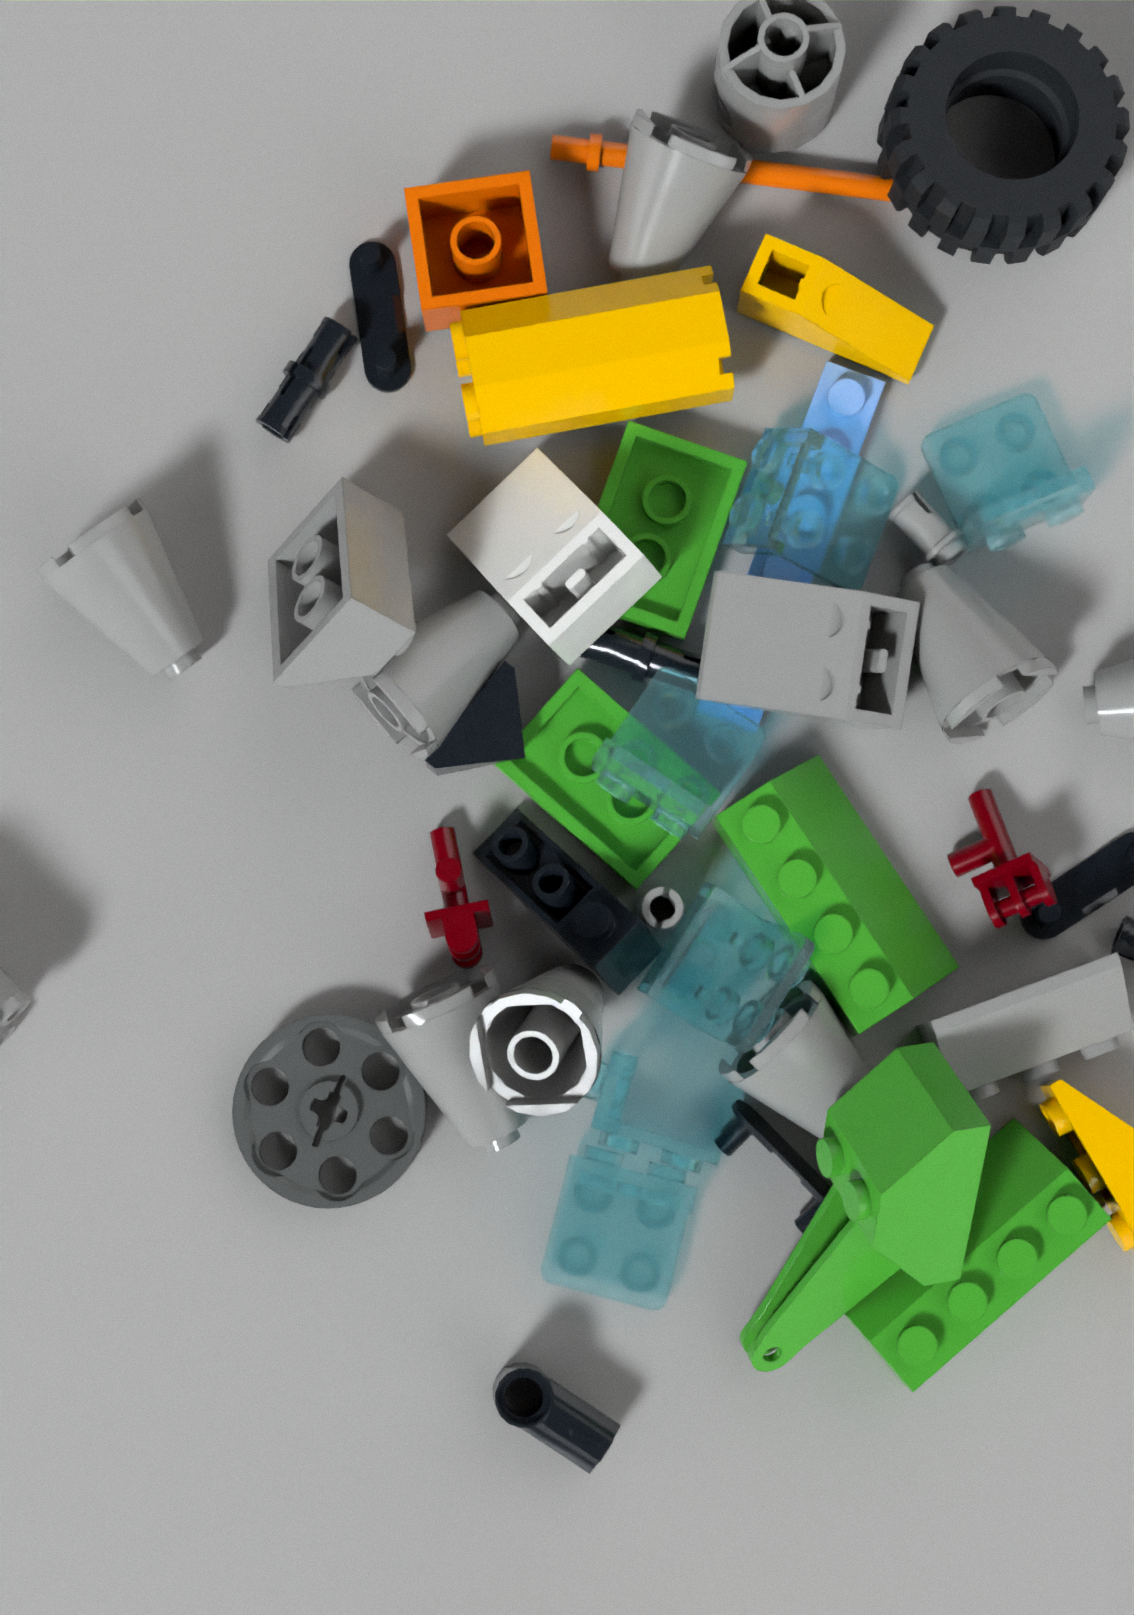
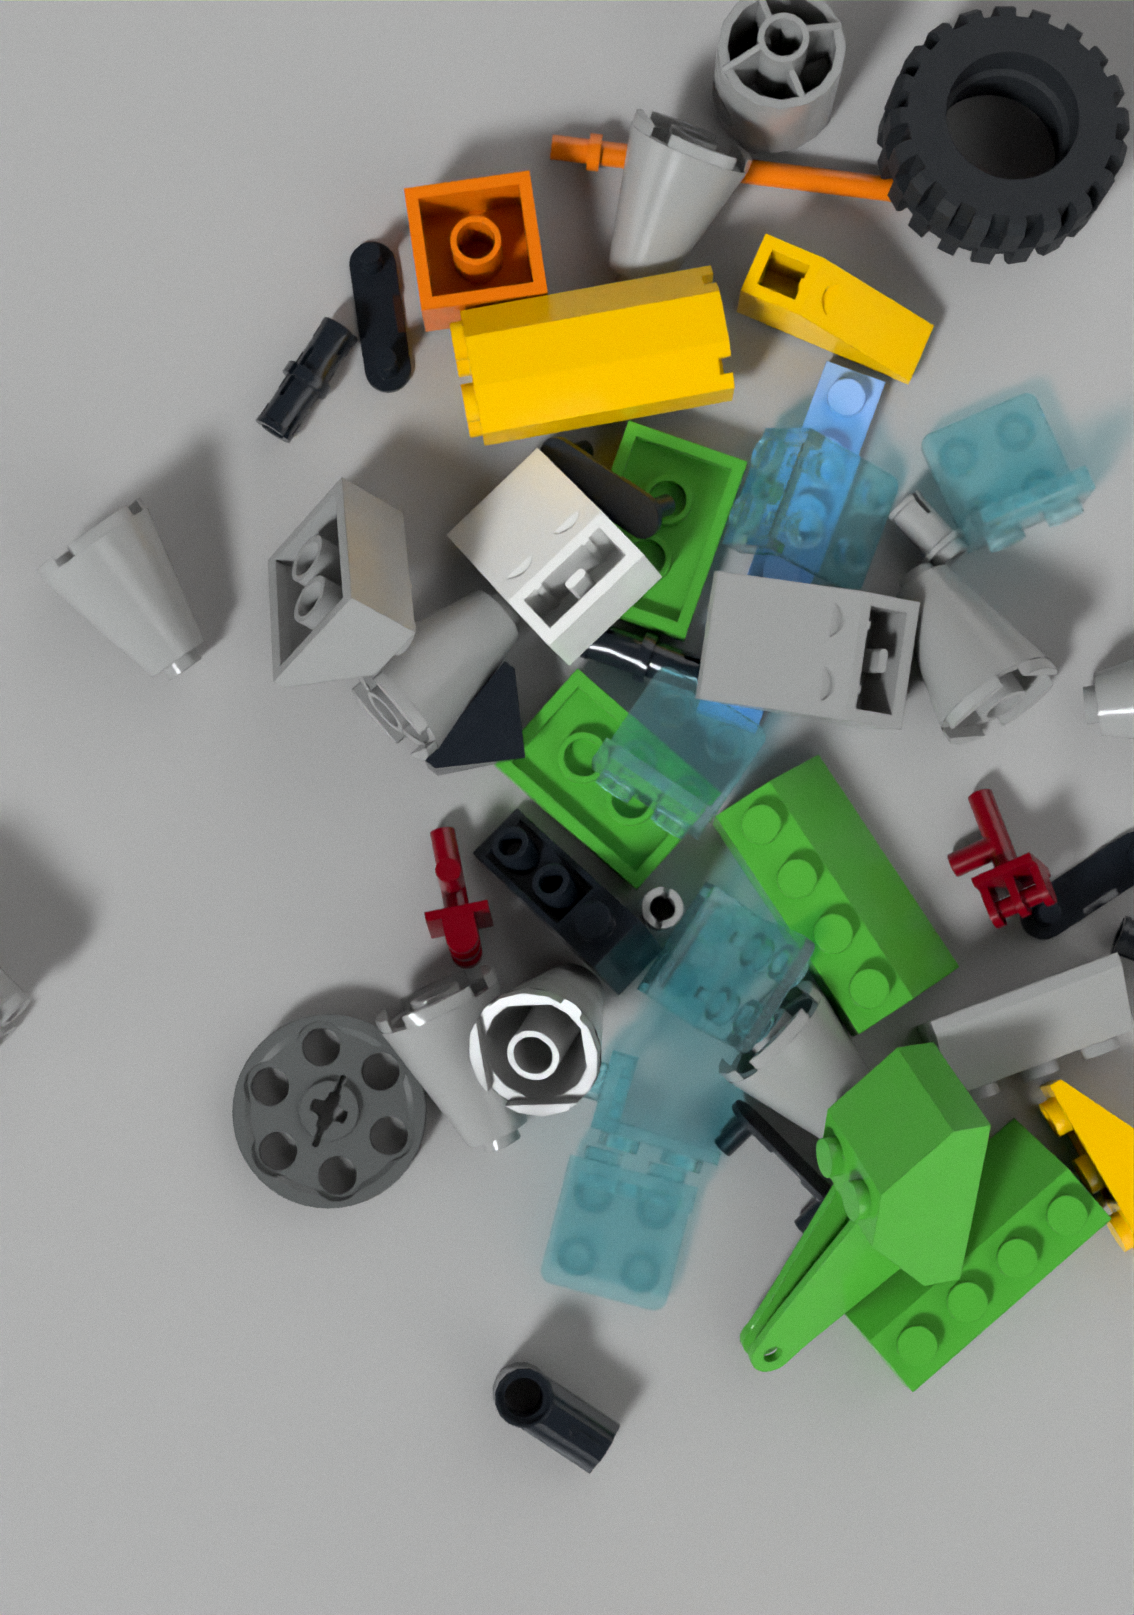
(613, 495): none -> black piece

